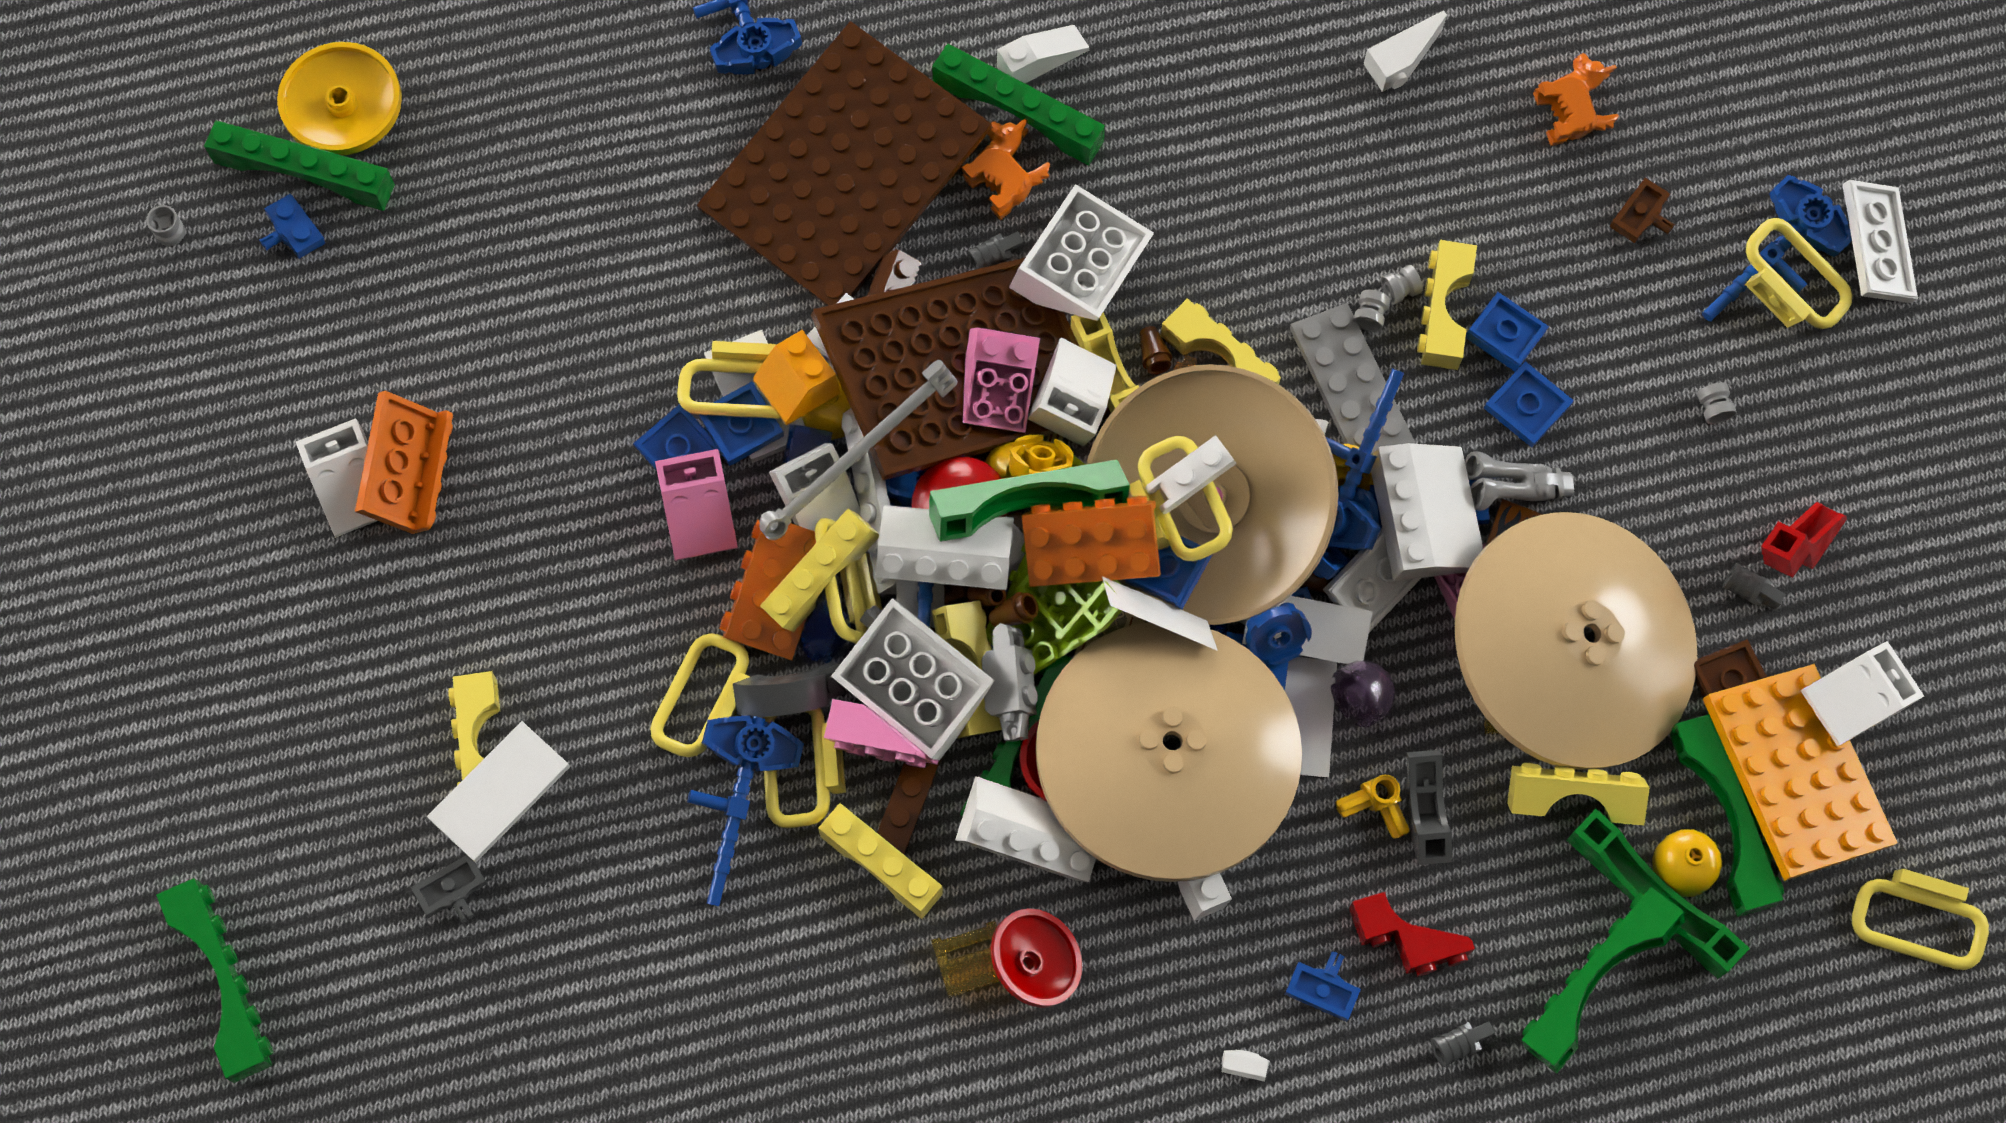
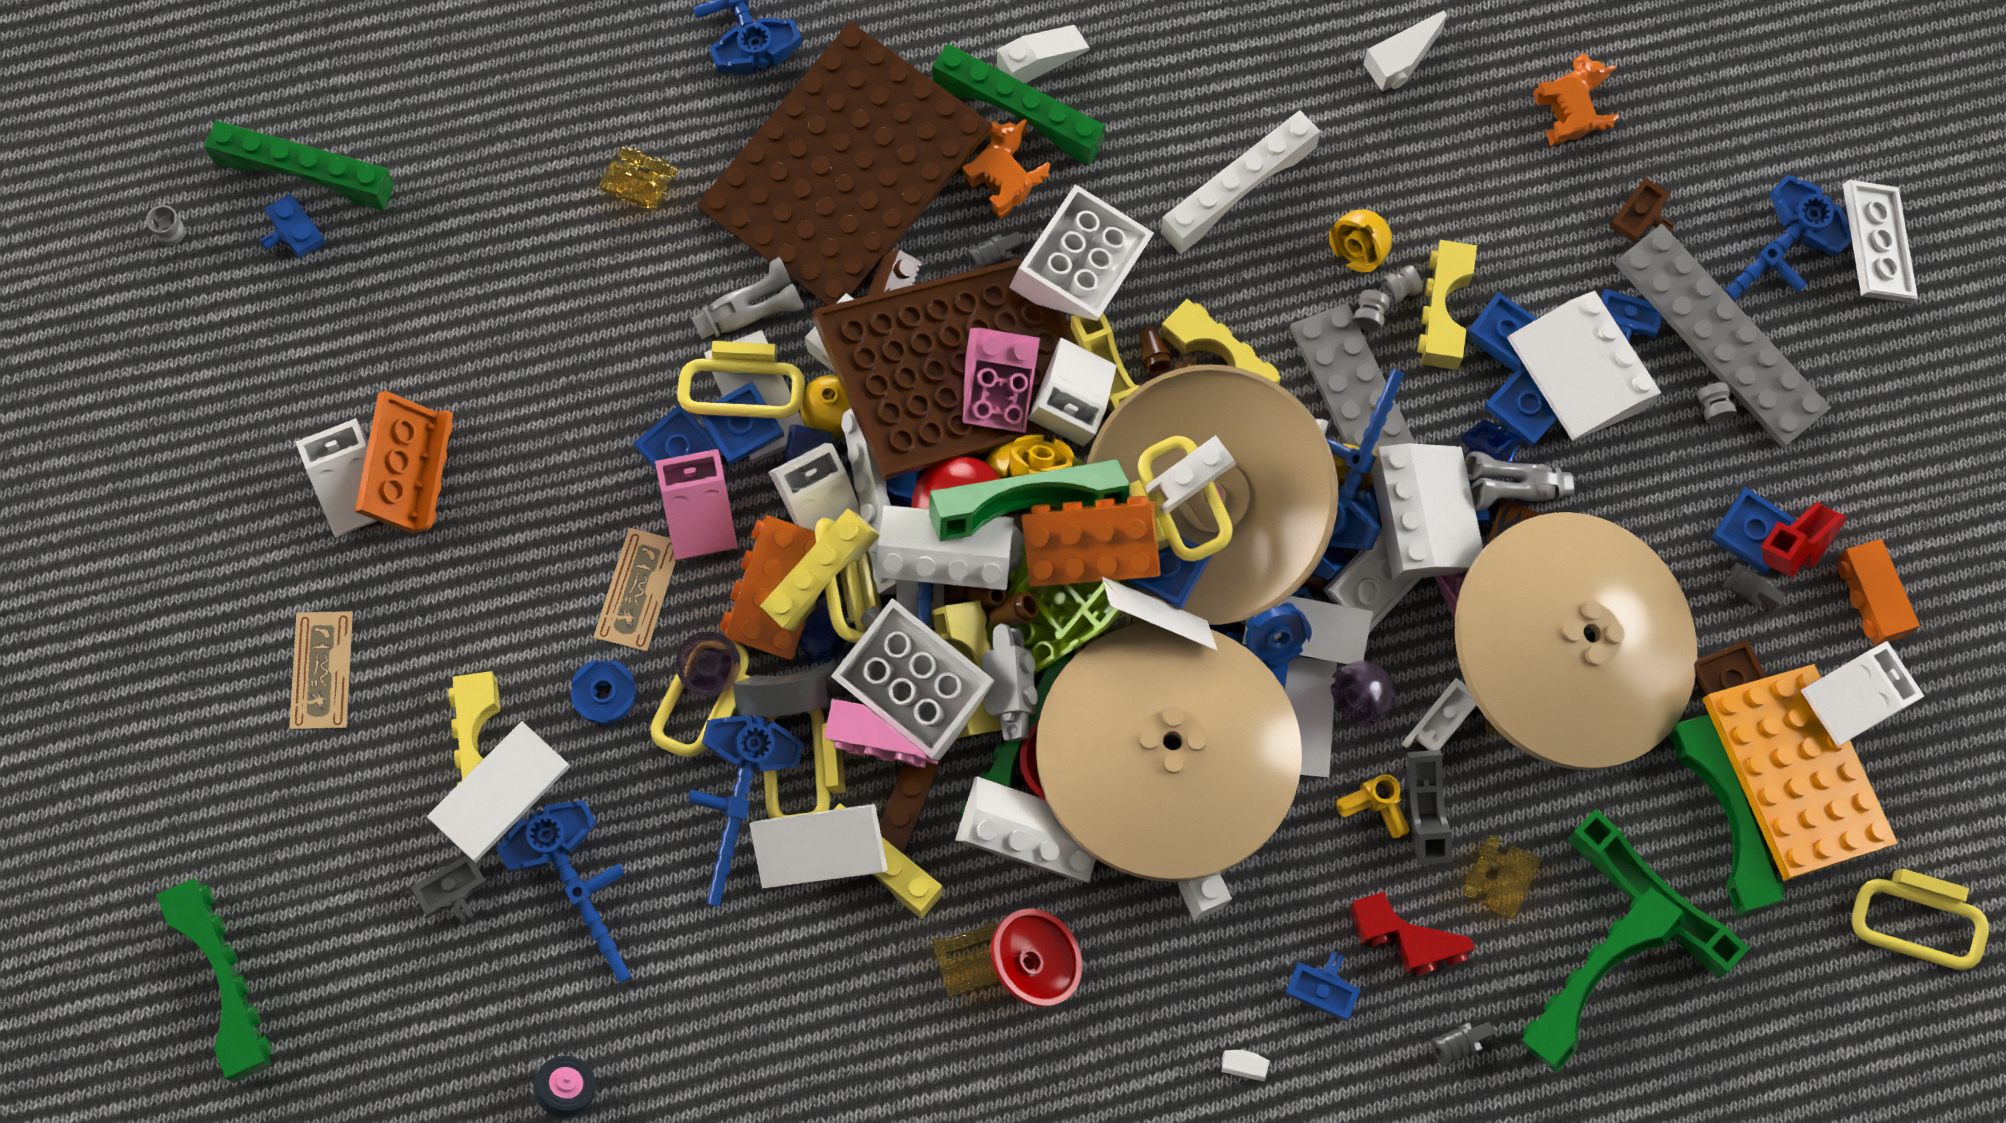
(321, 670): none -> tan sticker
(339, 98): yellow dish -> none
(548, 838): none -> blue bar
(564, 1086): none -> black wheel
(585, 693): none -> blue plate
(634, 185): none -> clear yellow plate
(637, 590): none -> tan sticker
(707, 663): none -> cylinder
(733, 311): none -> light grey piece
(796, 378): light orange slope -> none
(818, 846): none -> white tile
(939, 379): light grey hinge -> none
(1204, 207): none -> white arch
(1361, 239): none -> yellow cylinder
(1443, 717): none -> white hinge
(1493, 441): none -> clear blue slope
(1511, 880): none -> clear yellow plate
(1537, 789): light yellow arch -> none
(1584, 366): none -> white slope
(1632, 314): none -> blue plate
(1687, 862): yellow cylinder -> none
(1722, 335): none -> light grey plate
(1748, 526): none -> blue plate
(1775, 290): light yellow bar -> none
(1877, 592): none -> orange brick

